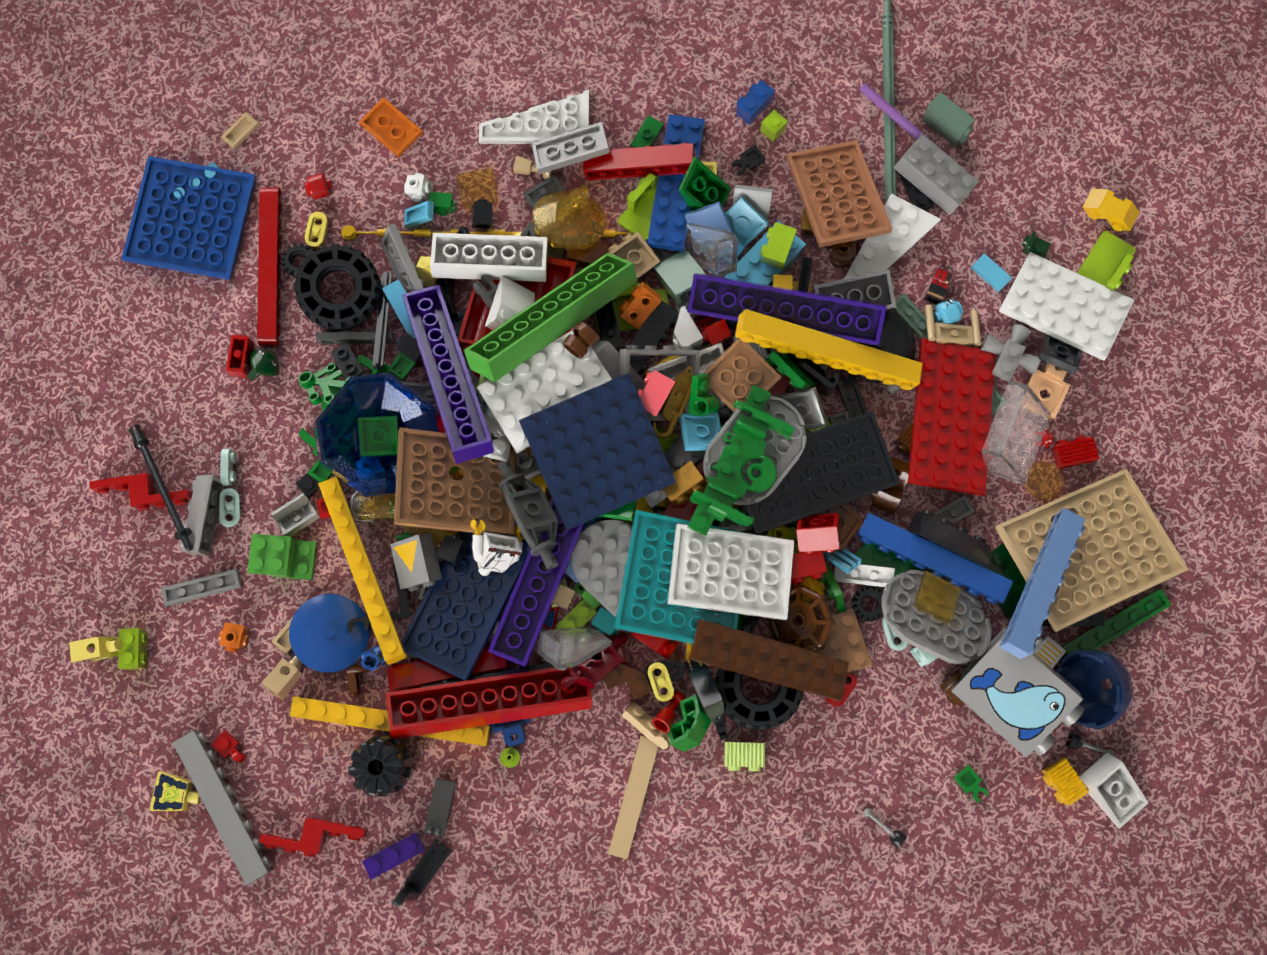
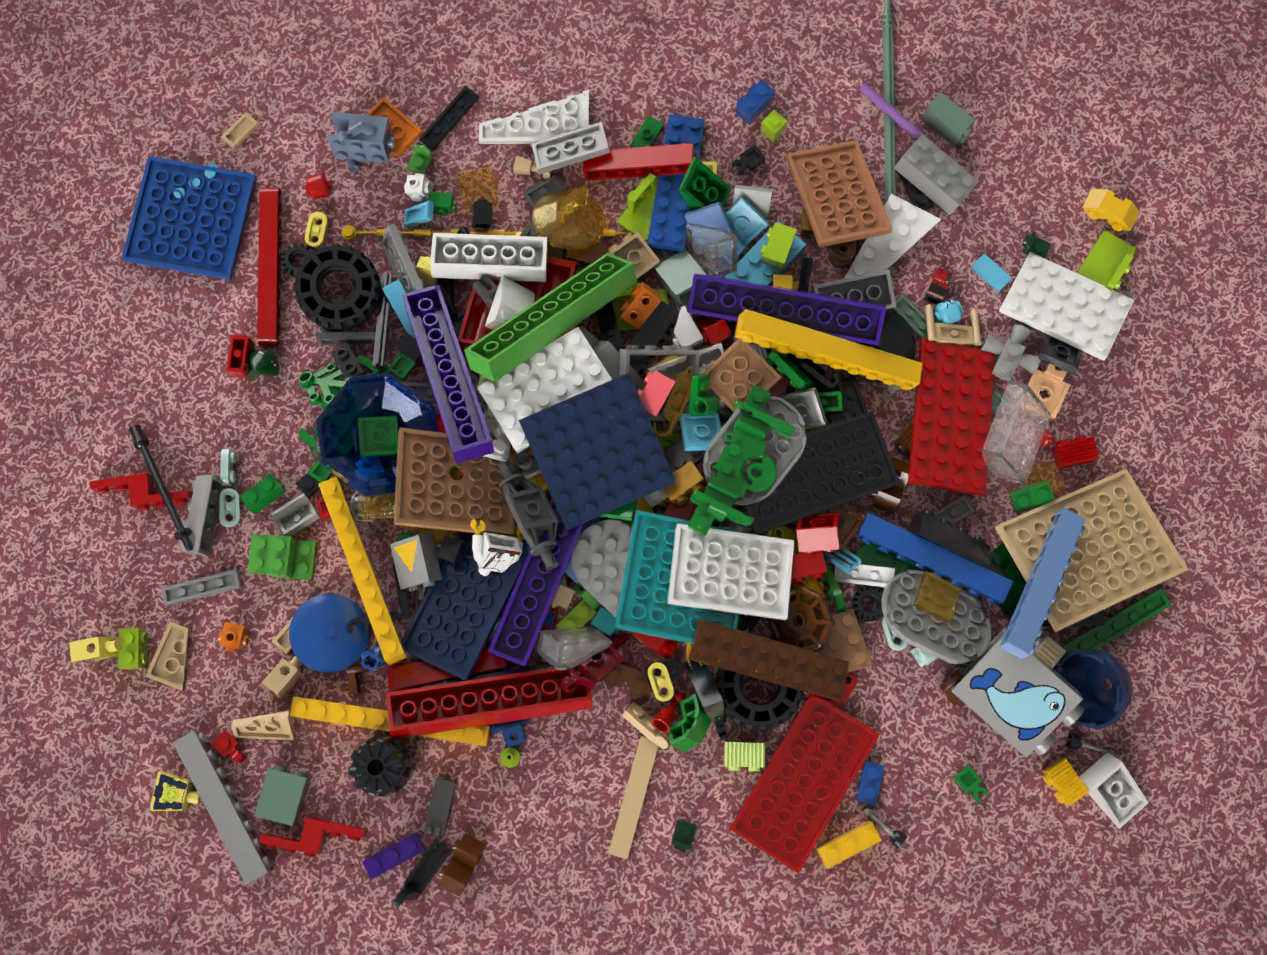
(171, 656): none -> tan wing
(262, 493): none -> green brick
(270, 726): none -> tan wing
(282, 795): none -> sand green brick
(361, 139): none -> sand blue torso
(420, 160): none -> bright green bracket
(449, 118): none -> black tile
(460, 869): none -> reddish brown brick
(580, 341): reddish brown wheel -> none
(683, 835): none -> dark green bracket
(804, 782): none -> red plate
(833, 402): none -> green brick
(848, 844): none -> yellow brick
(870, 783): none -> blue plate
(1032, 496): none -> green brick

